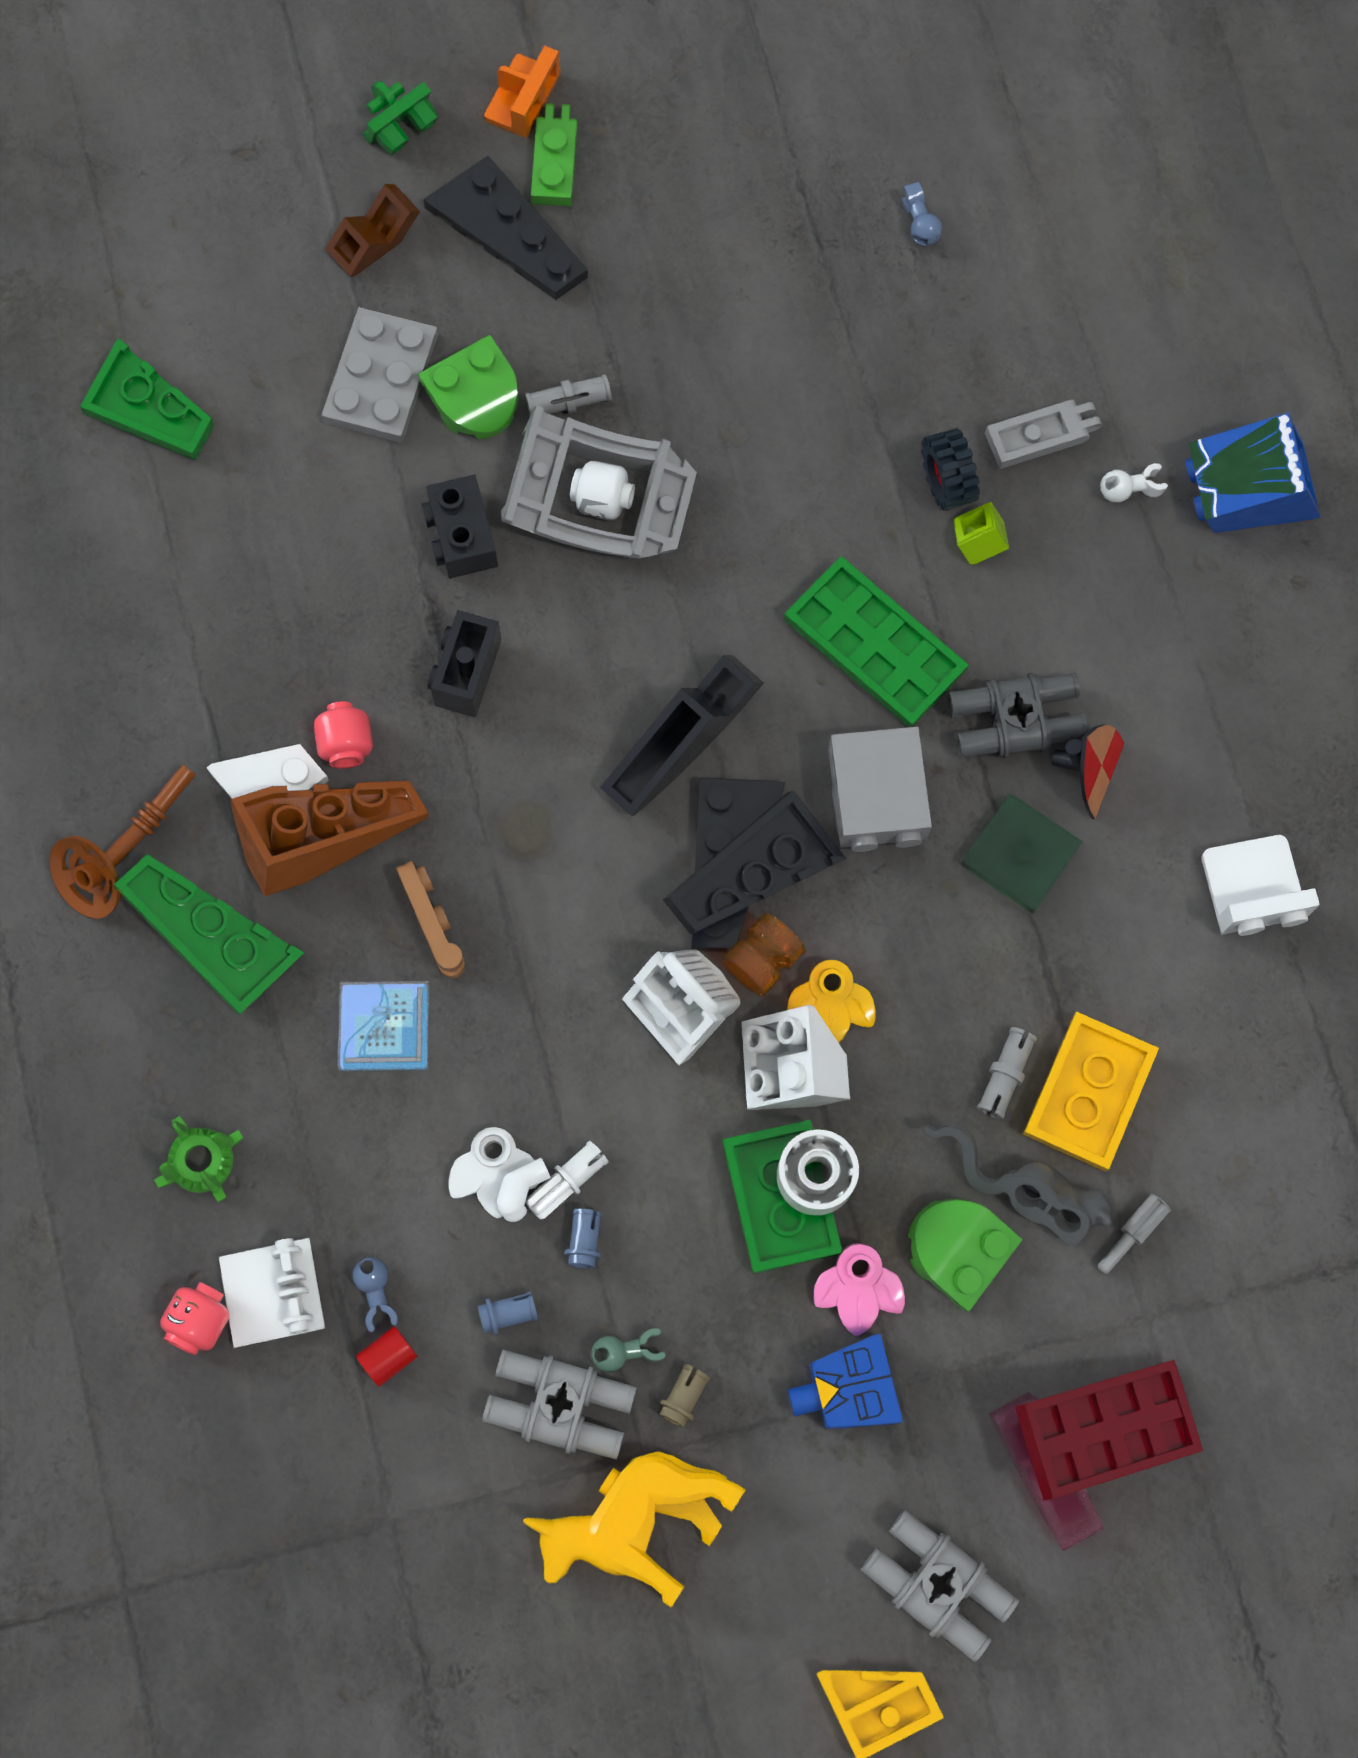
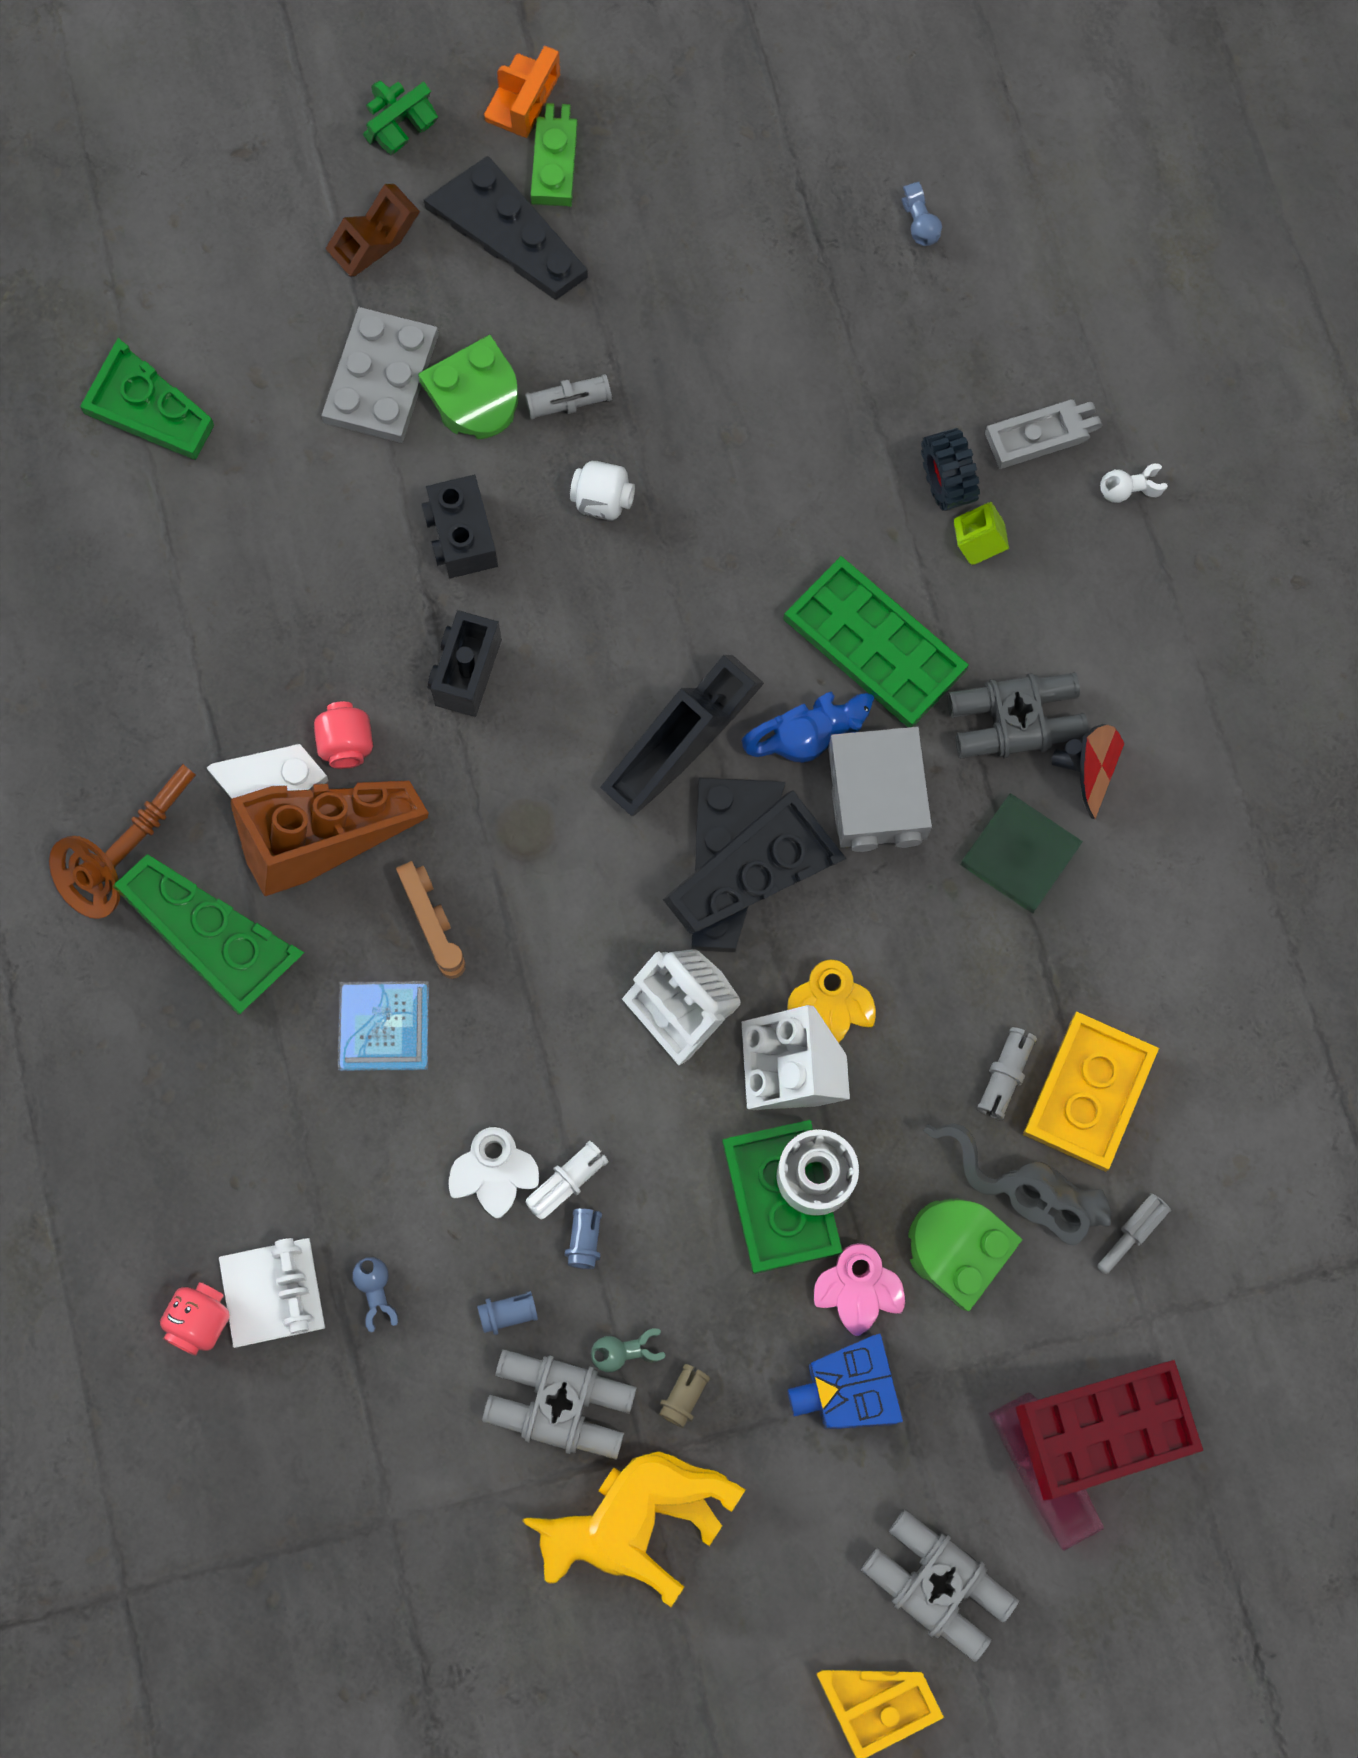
(212, 1178): bright green piece -> none
(386, 1356): red piece -> none
(516, 1186): white arm -> none
(539, 471): light grey wedge -> none
(764, 954): clear orange wheel -> none
(806, 733): none -> blue animal
(1253, 476): slope -> none
(1256, 886): white bracket -> none

